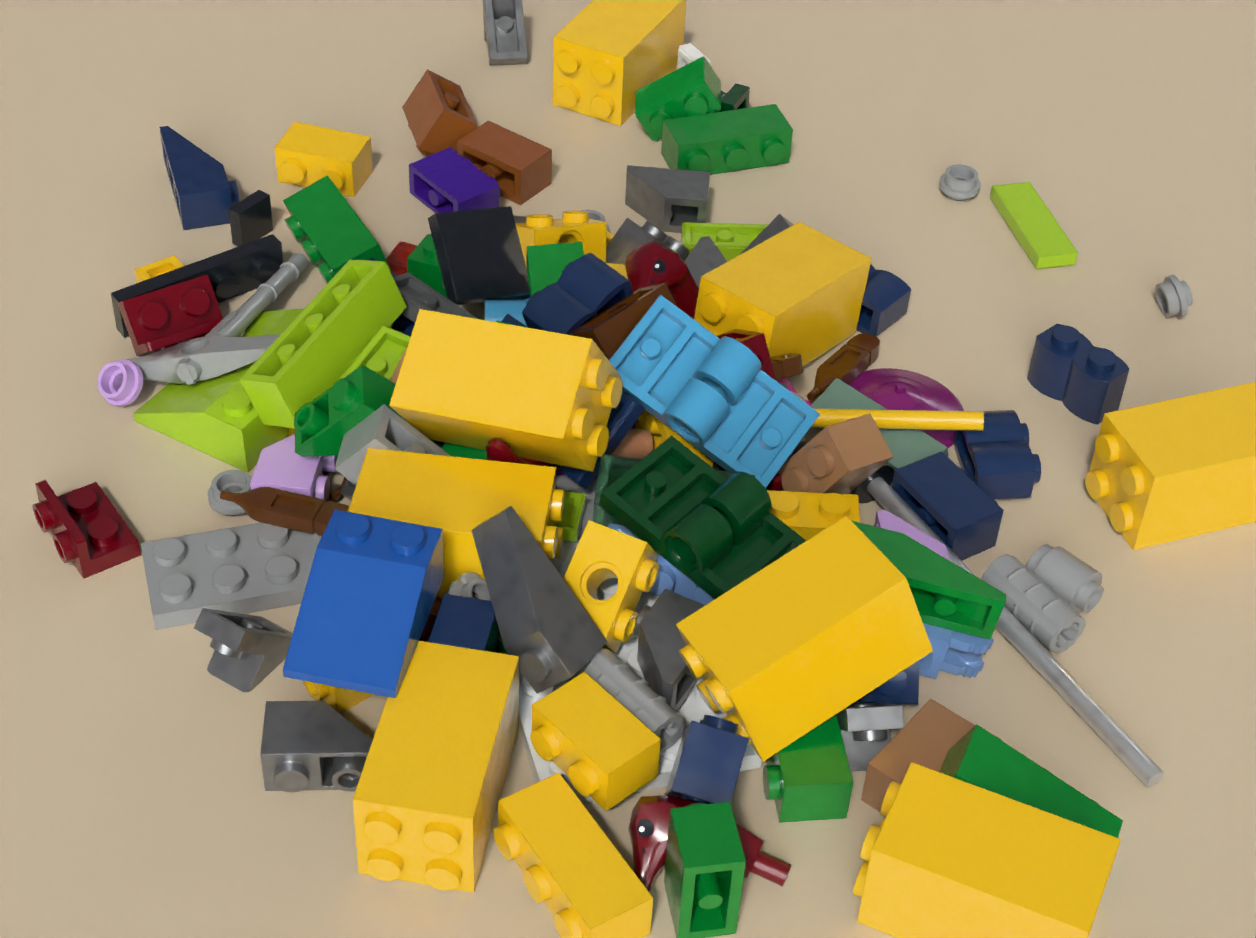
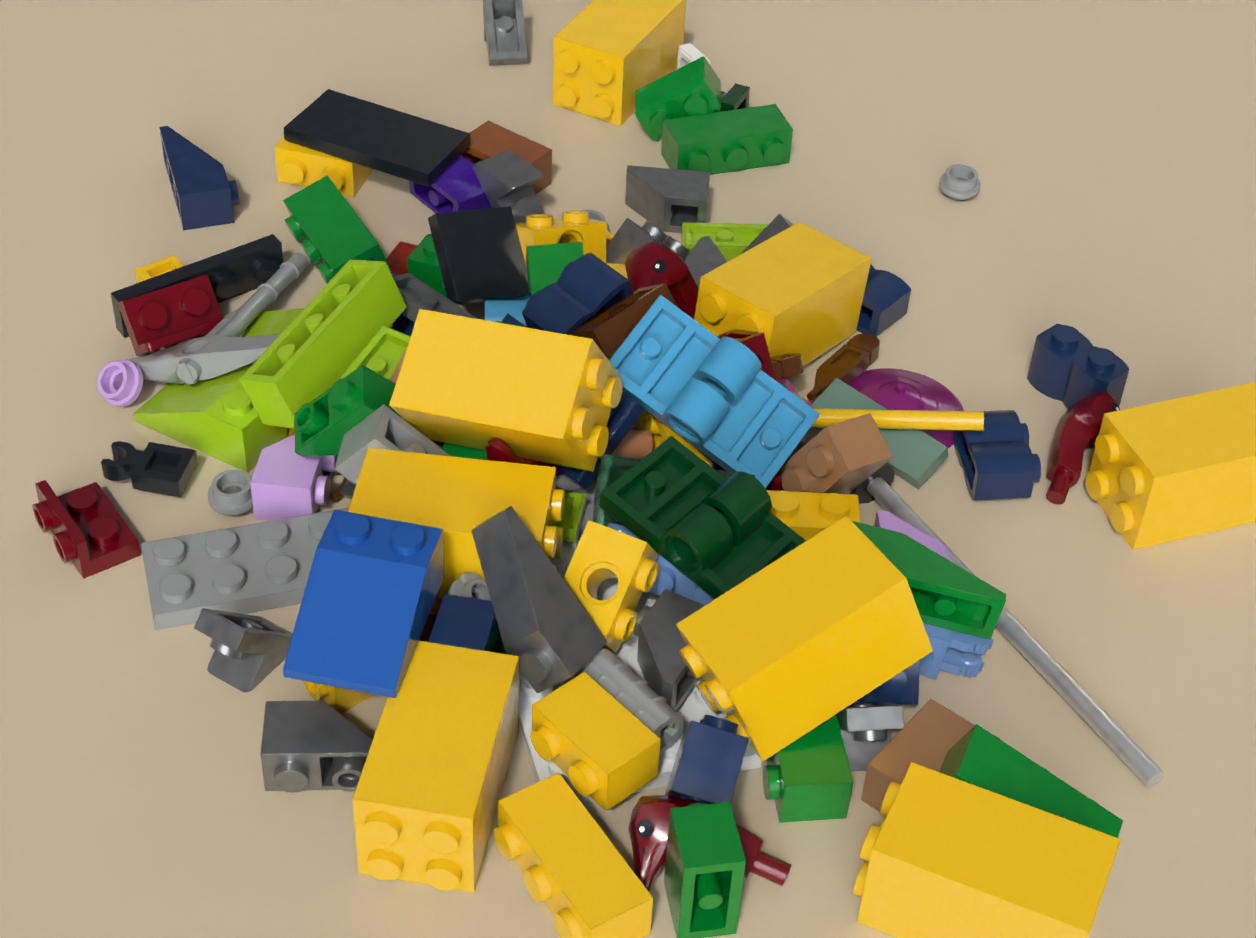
(156, 469): none -> black plate
(251, 218): black tile -> none
(286, 508): reddish brown piece -> none
(377, 137): none -> black tile
(438, 114): dark orange brick -> none
(508, 183): none -> flat silver slope
(950, 504): dark blue brick -> none
(1033, 225): lime tile -> none
(1035, 604): light grey axle -> none
(1067, 576): light grey brick -> none
(1073, 434): none -> dark red animal
(1173, 297): light grey plate -> none

